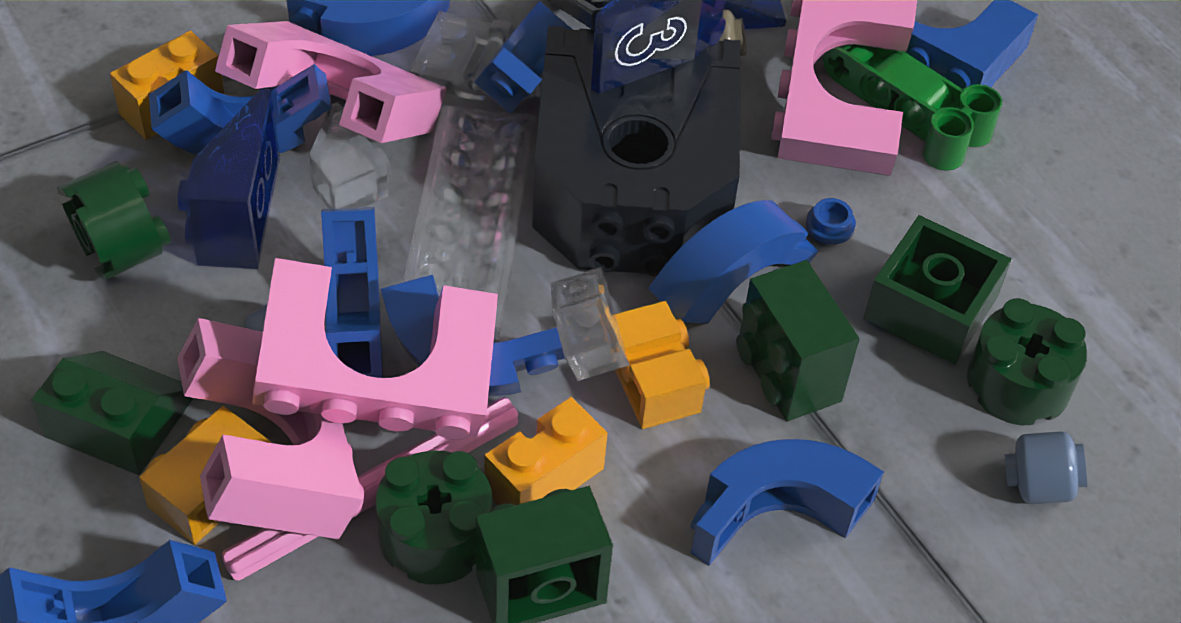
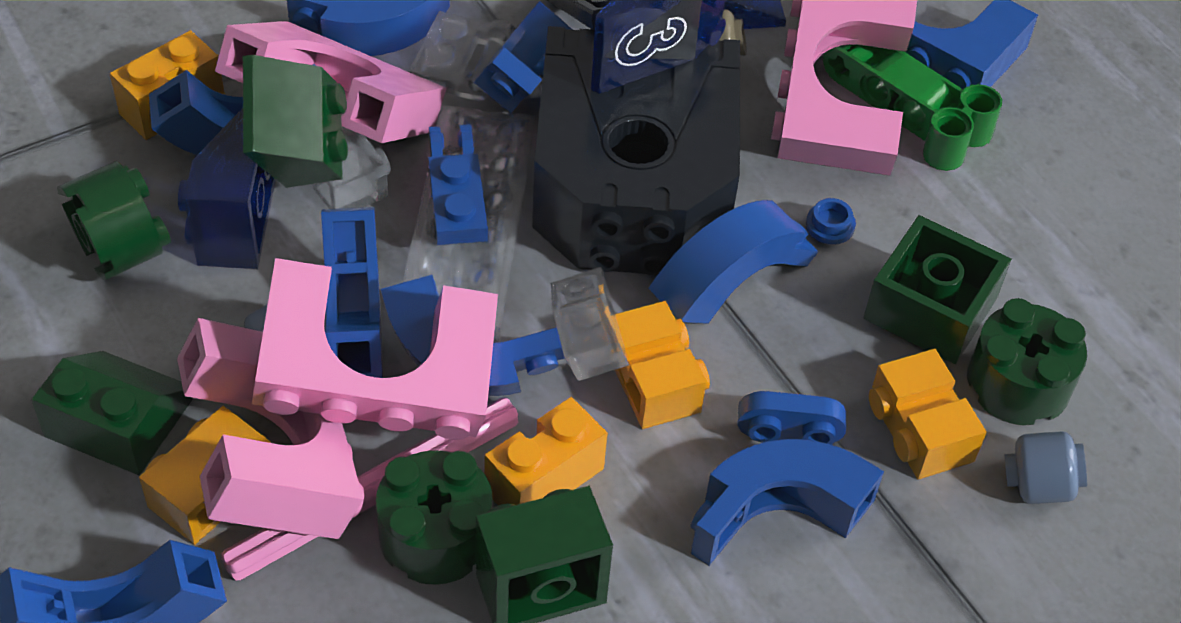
(293, 121): none -> dark green slope
(456, 190): none -> blue hinge
(781, 416): none -> blue plate
(796, 340): dark green brick -> none
(925, 415): none -> light orange brick

